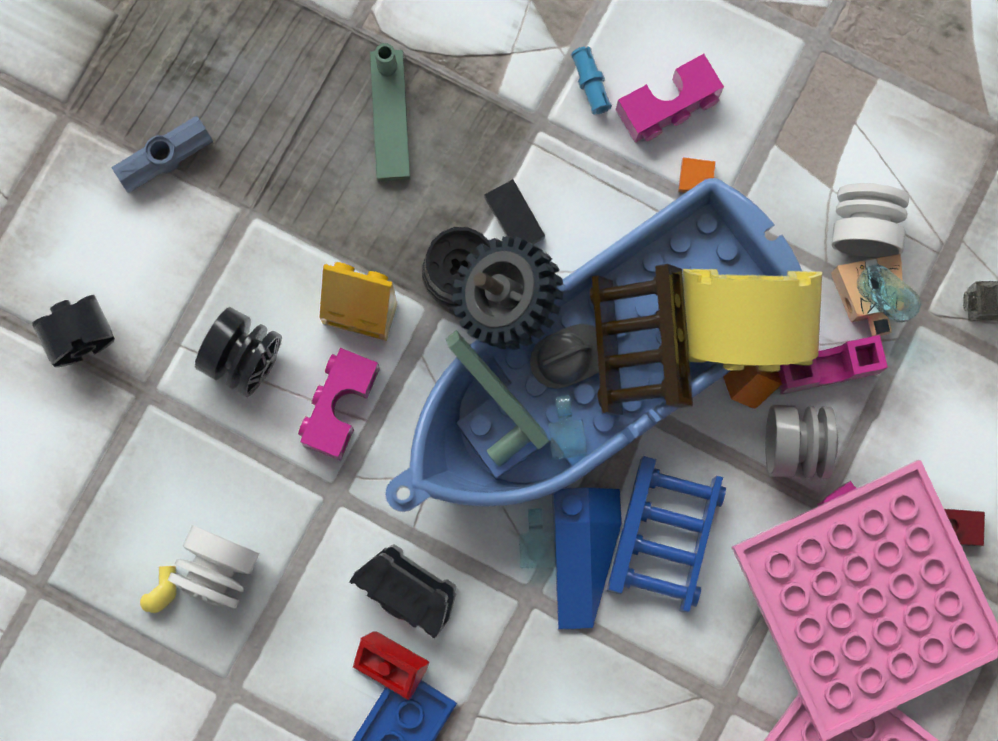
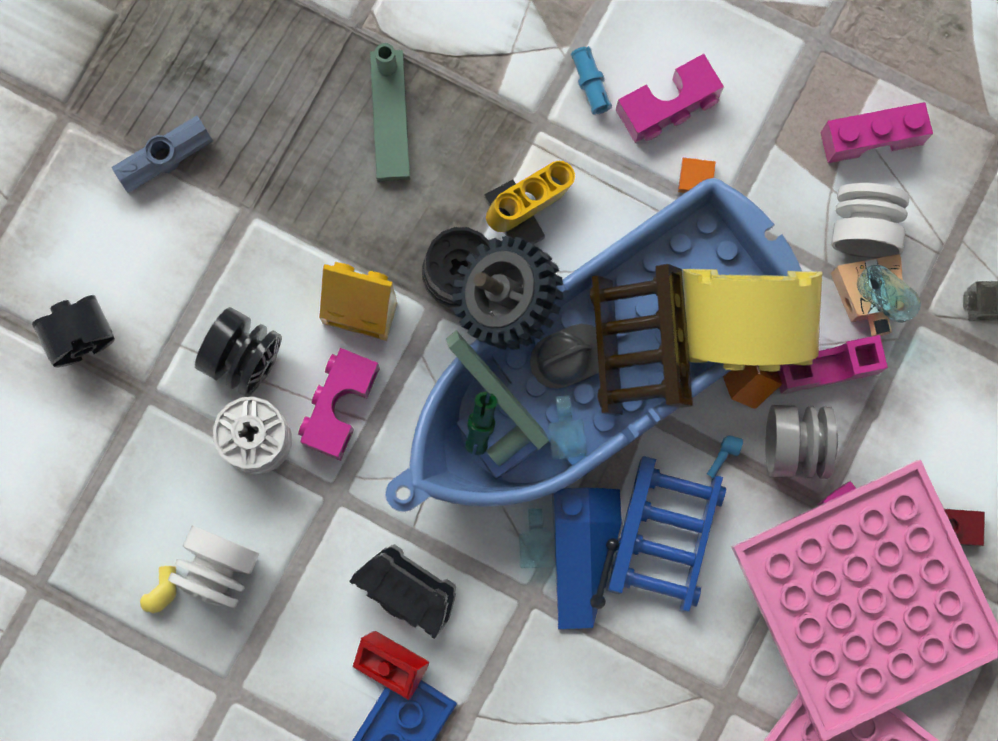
(269, 445): none -> white wheel
(481, 423): none -> dark green pin
(540, 186): none -> yellow beam
(597, 600): none -> black hinge
(729, 445): none -> dark azure hand
(893, 127): none -> dark pink arch

